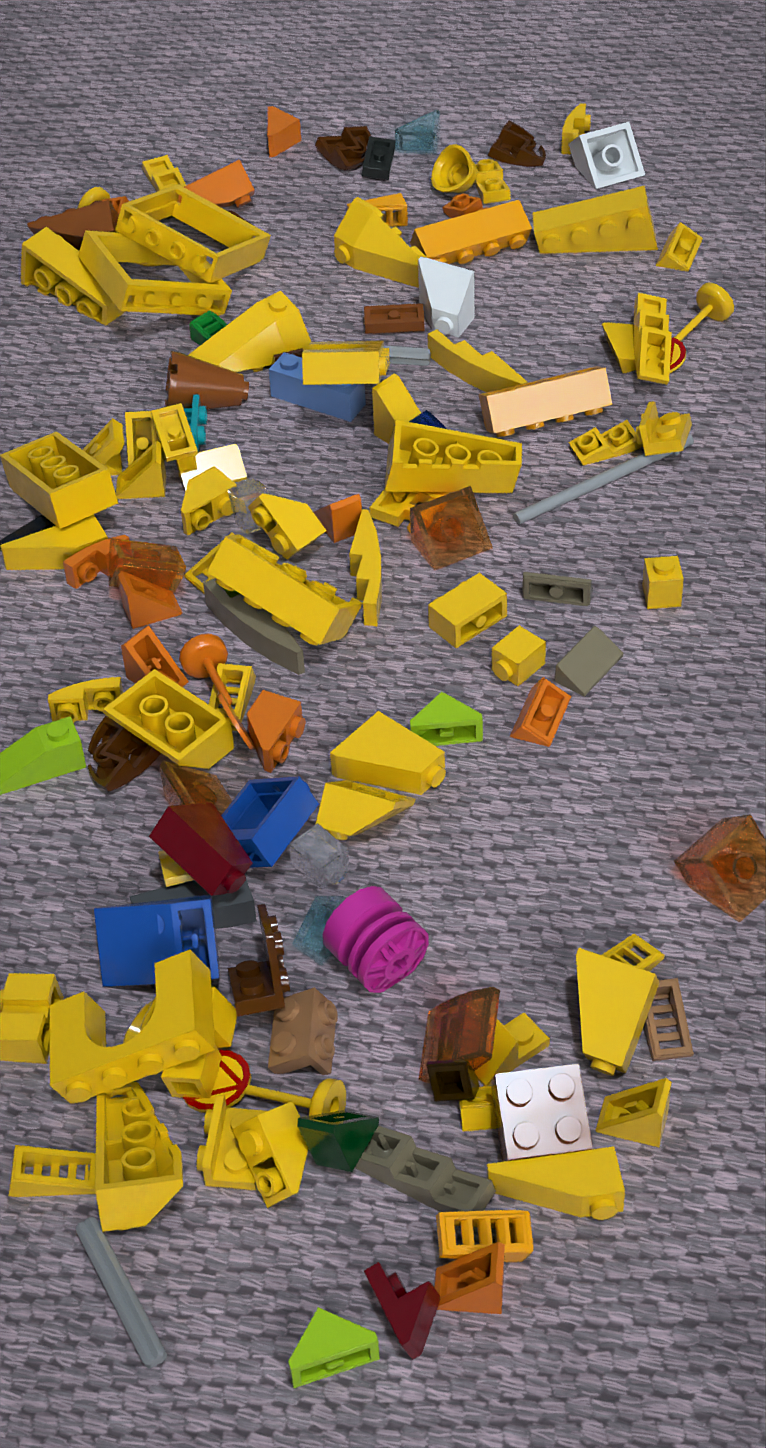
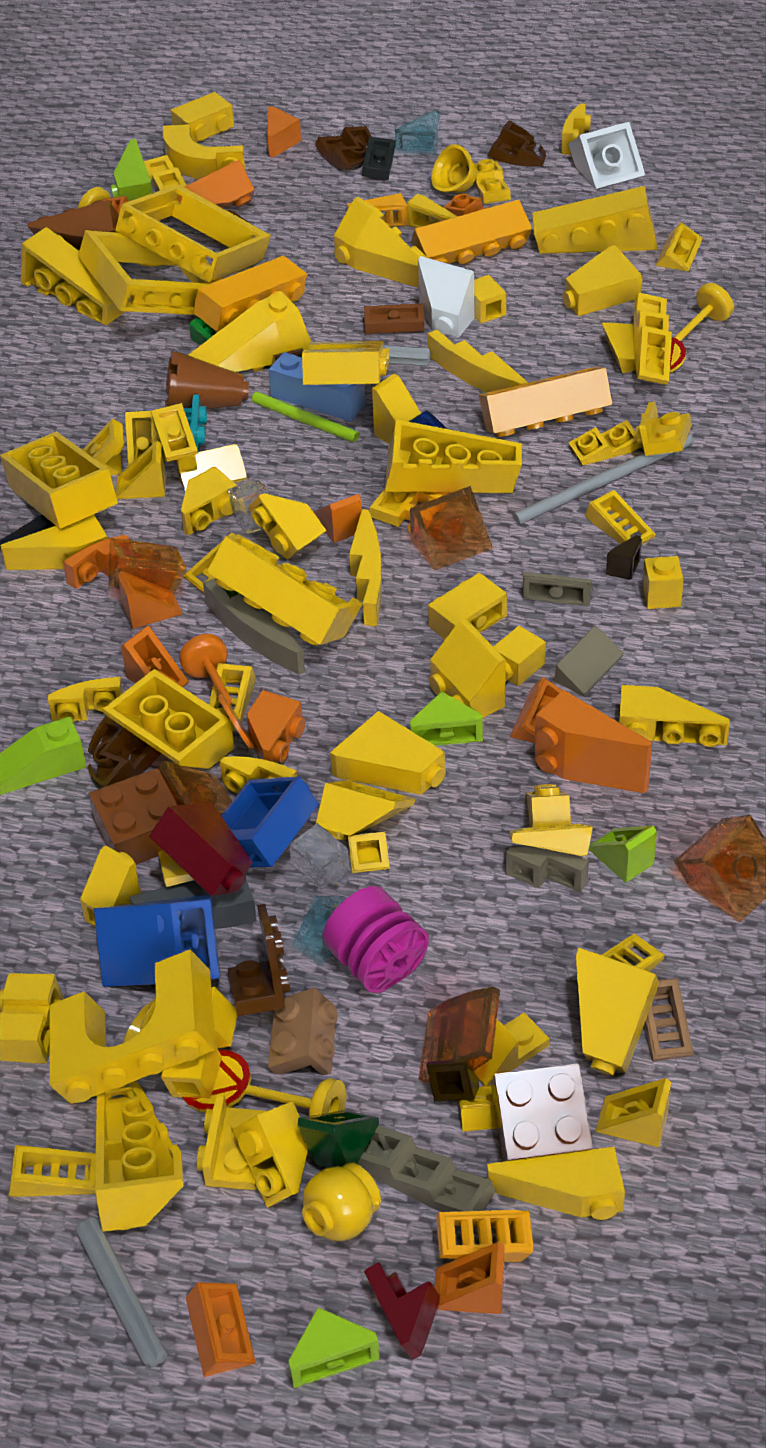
(109, 883): none -> yellow slope
(129, 813): none -> dark orange brick
(131, 174): none -> lime slope
(195, 159): none -> yellow arch
(205, 115): none -> yellow brick
(219, 1327): none -> orange slope
(231, 296): none -> light orange brick
(239, 770): none -> yellow slope
(305, 417): none -> lime bar
(340, 1202): none -> yellow piece
(368, 852): none -> yellow slope
(421, 209): none -> yellow slope
(469, 670): none -> yellow slope
(488, 299): none -> yellow brick
(537, 864): none -> dark tan slope
(548, 806): none -> yellow slope
(561, 838): none -> yellow slope
(590, 746): none -> orange slope
(598, 514): none -> yellow slope
(602, 283): none -> yellow slope
(624, 558): none -> dark brown slope
(626, 850): none -> lime slope
(670, 718): none -> yellow slope

